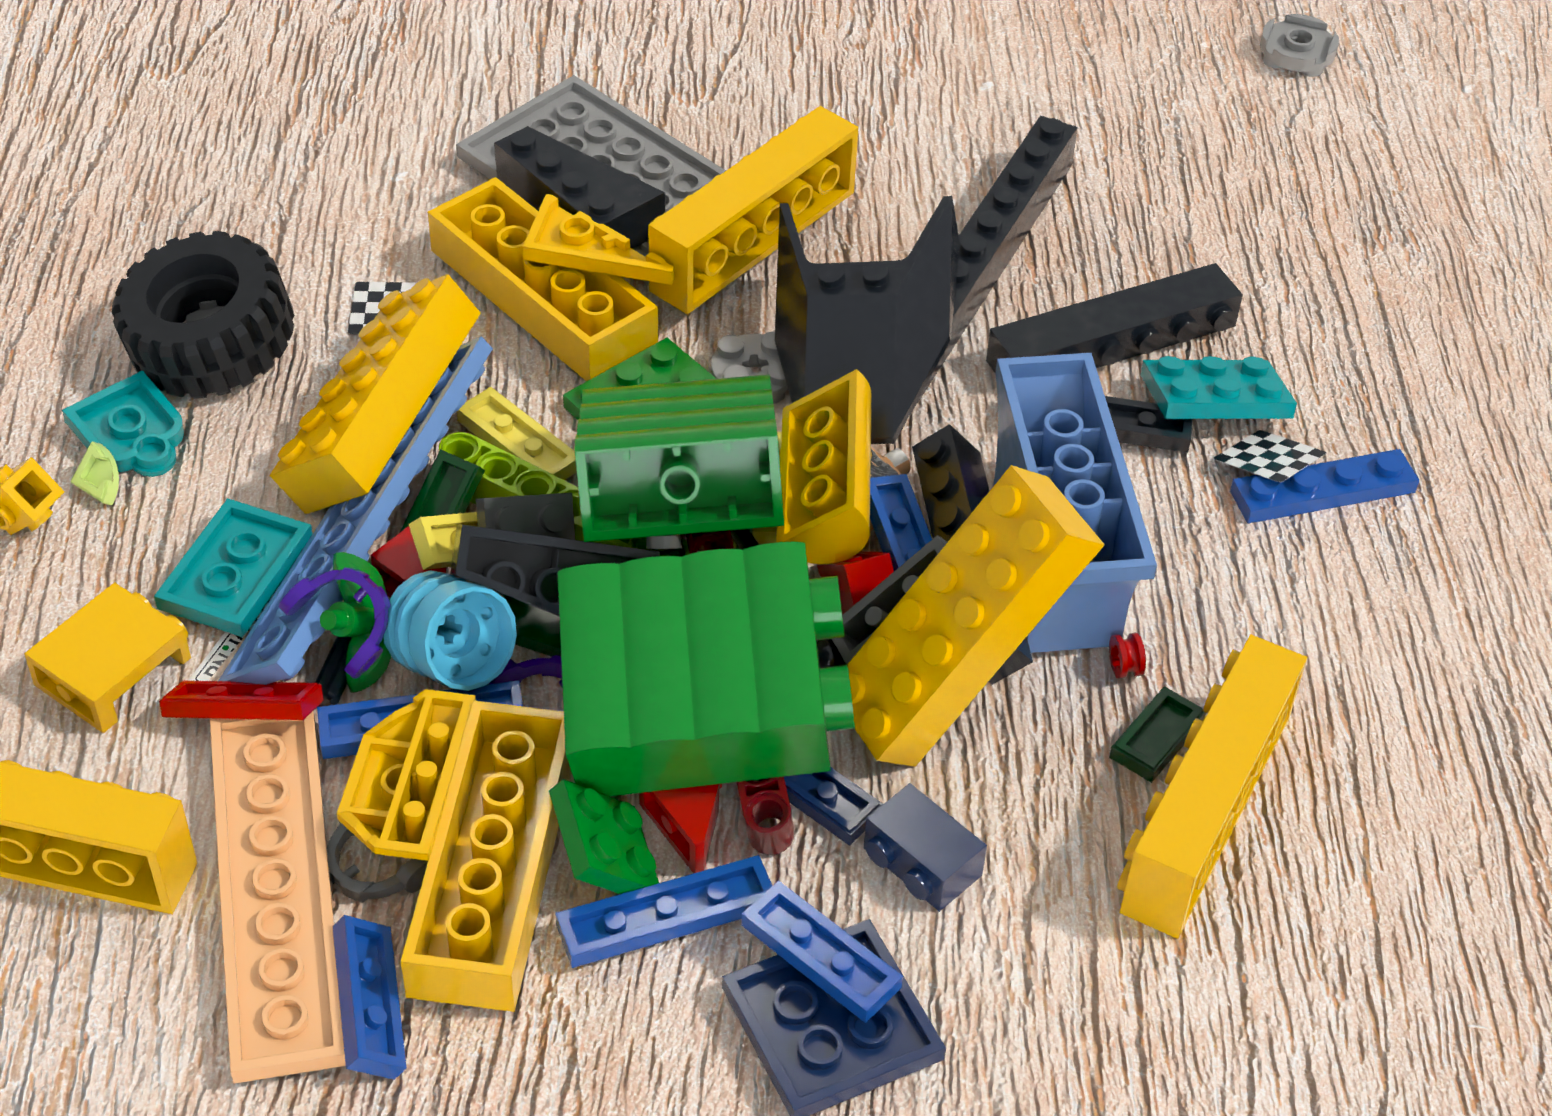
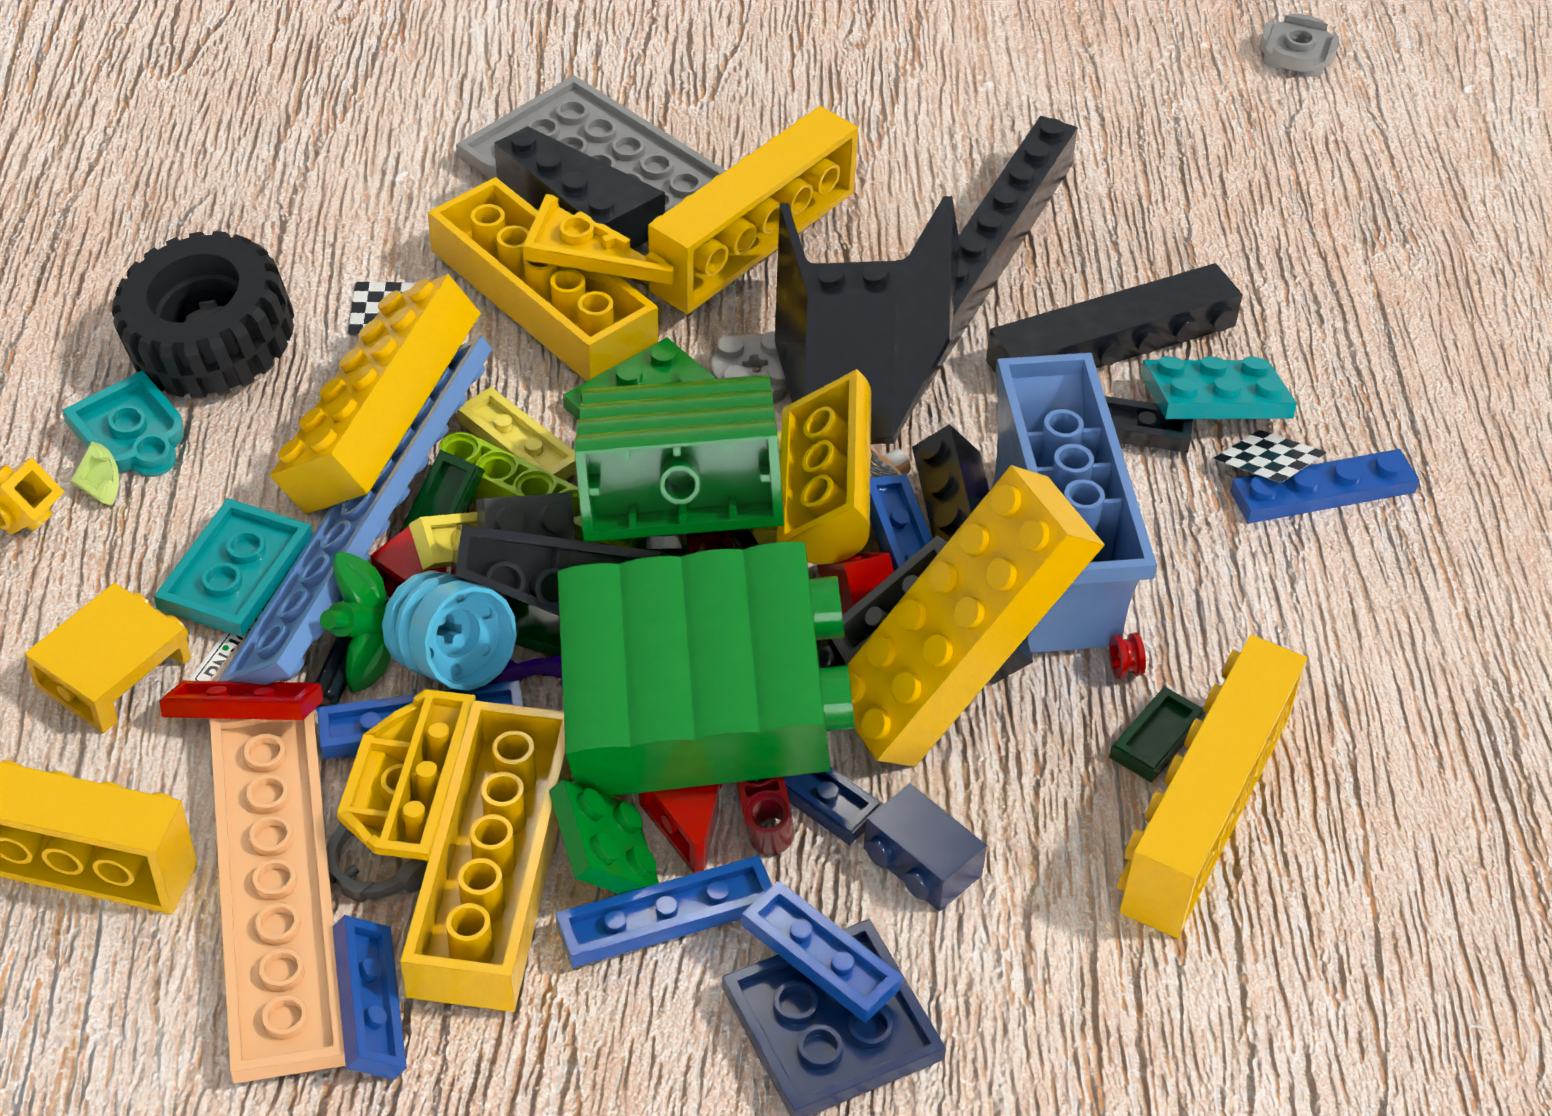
(370, 650): dark purple piece -> none

